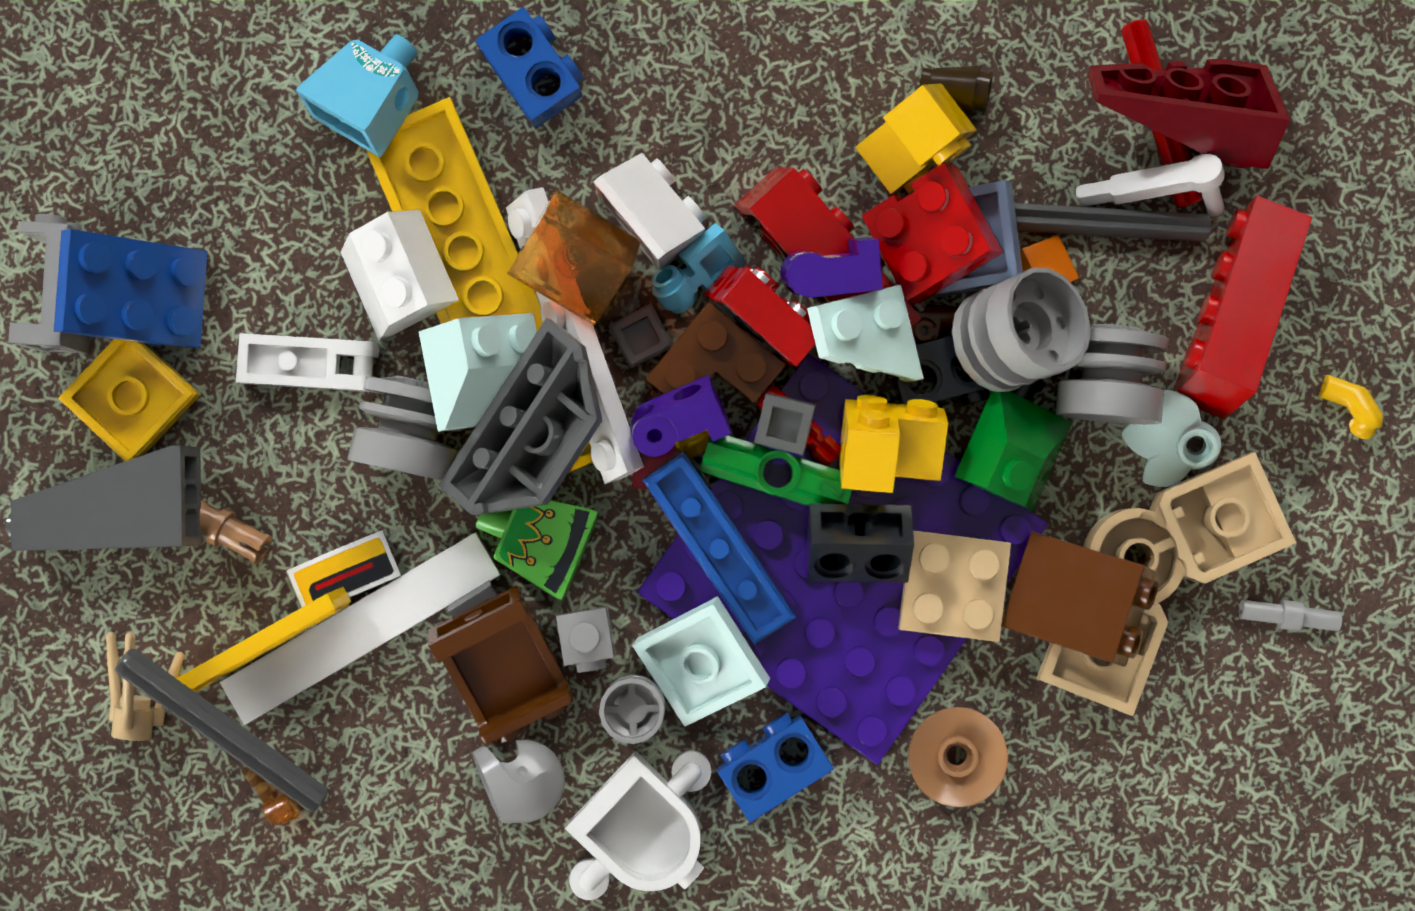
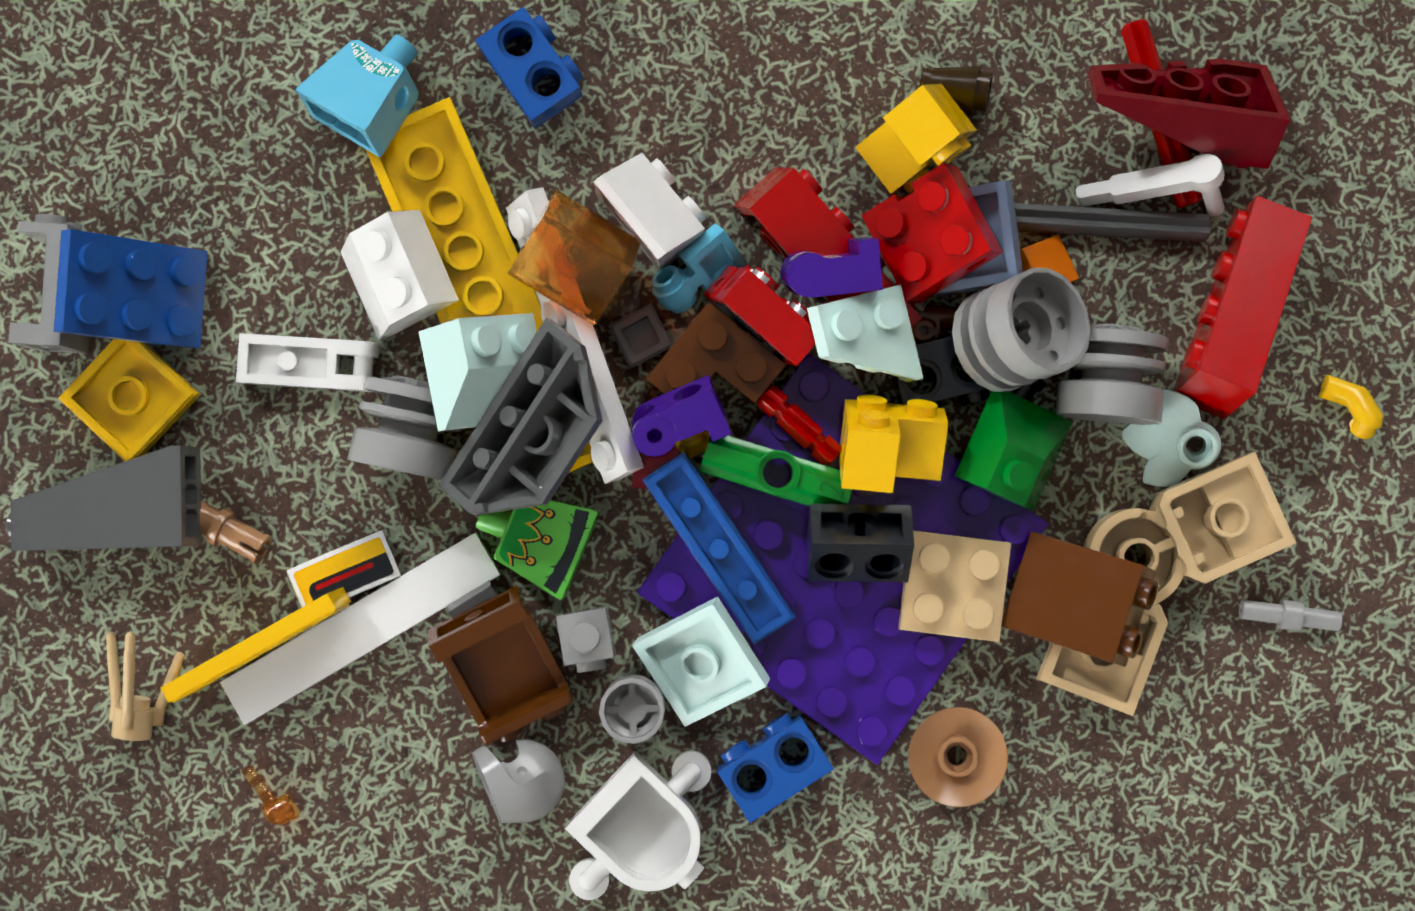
(221, 729): dark grey axle -> none
(785, 423): dark grey plate -> none

